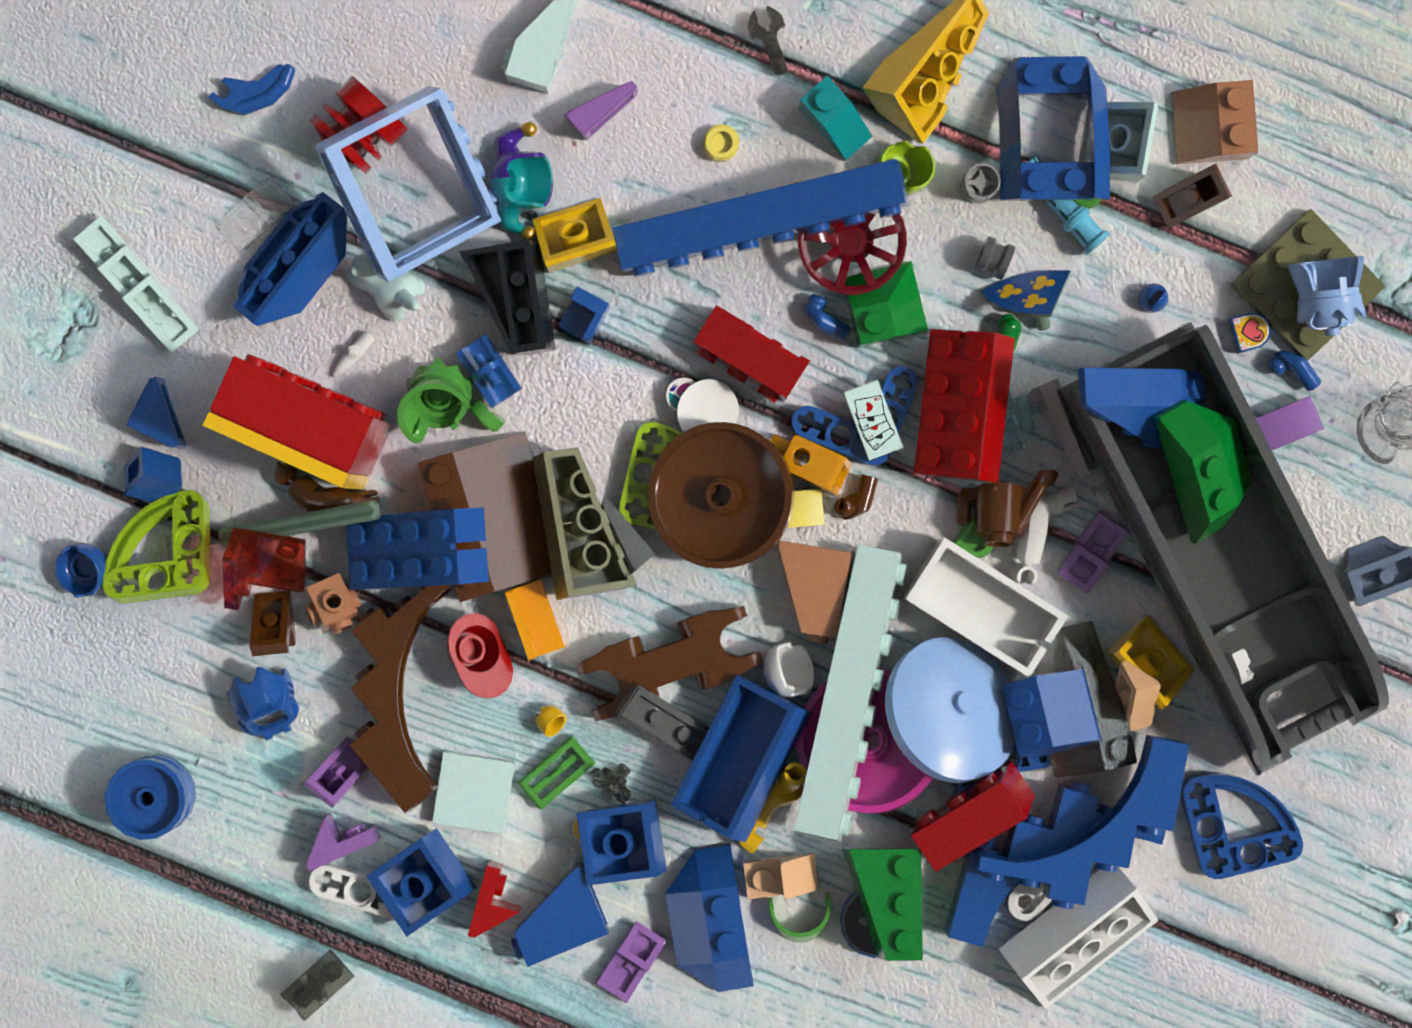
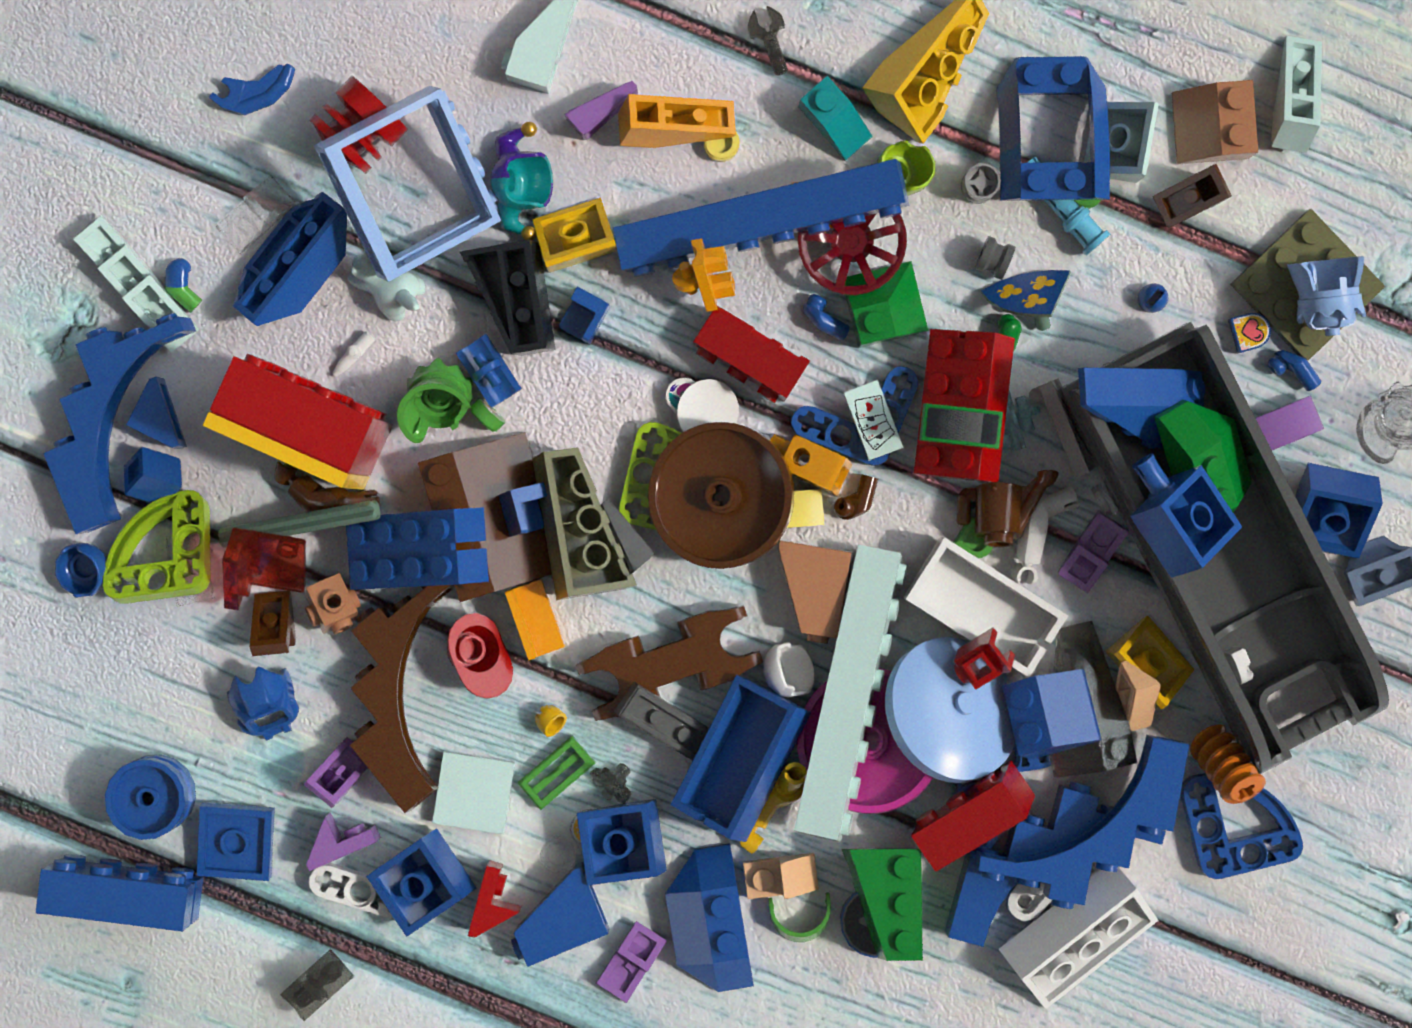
(82, 460): none -> blue arch
(120, 893): none -> blue piece
(177, 284): none -> arm
(235, 841): none -> blue plate
(522, 509): none -> blue panel
(673, 120): none -> light orange slope
(700, 275): none -> light orange hips
(961, 426): none -> slope
(981, 660): none -> red window
(1183, 517): none -> blue brick
(1226, 765): none -> orange piece
(1297, 95): none -> light aqua slope
(1339, 507): none -> blue slope

